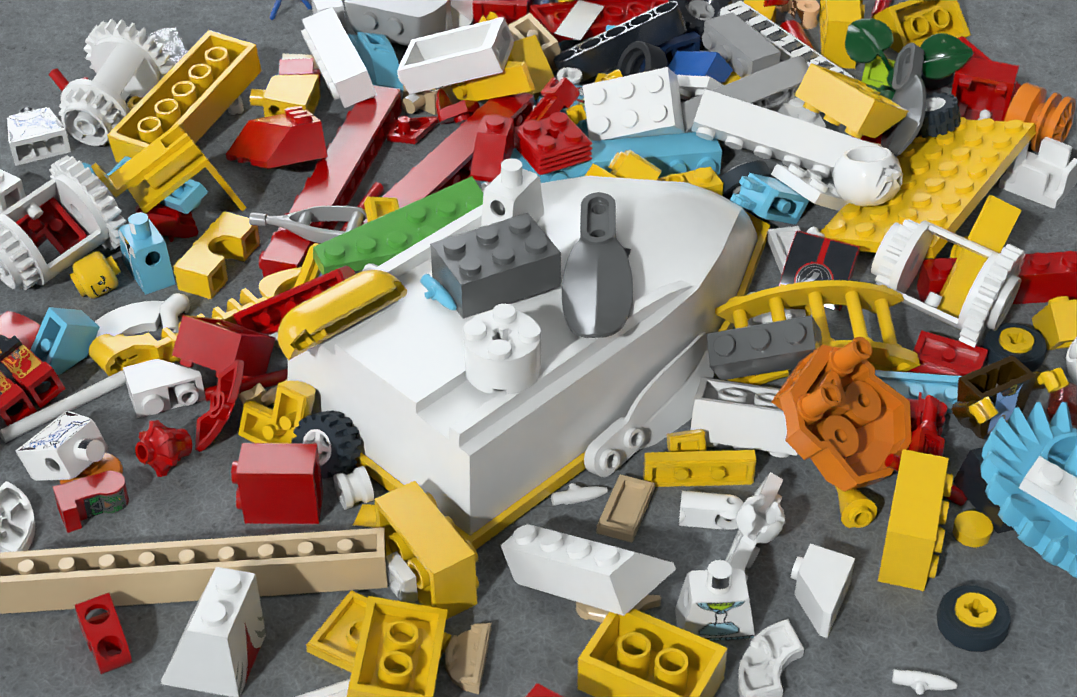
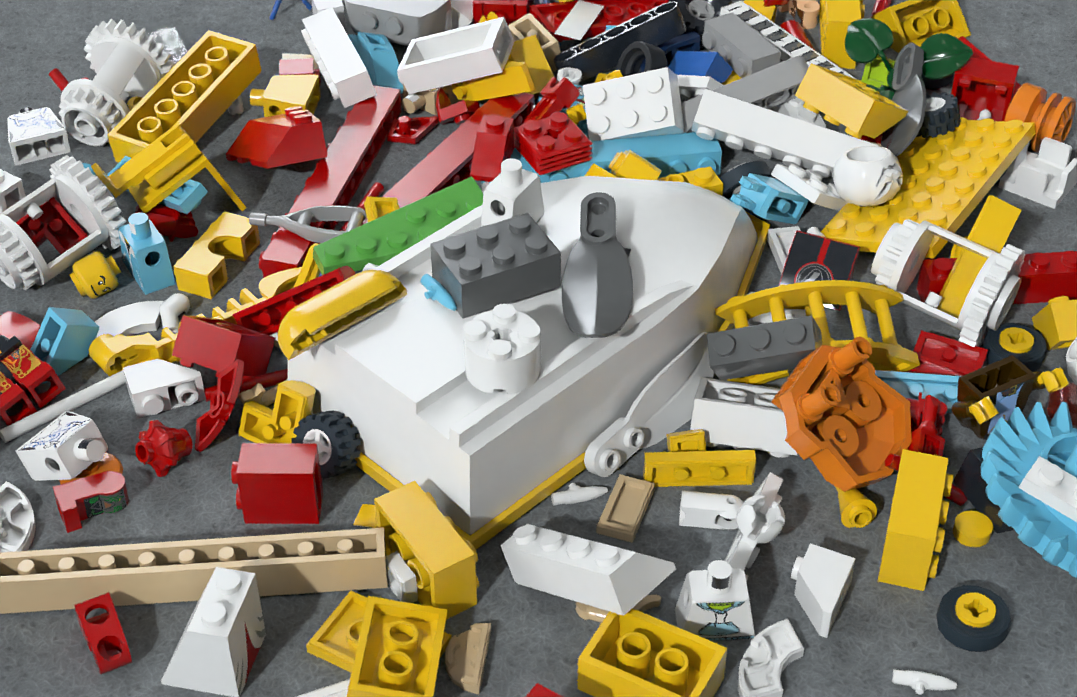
(353, 487): white wheel -> none

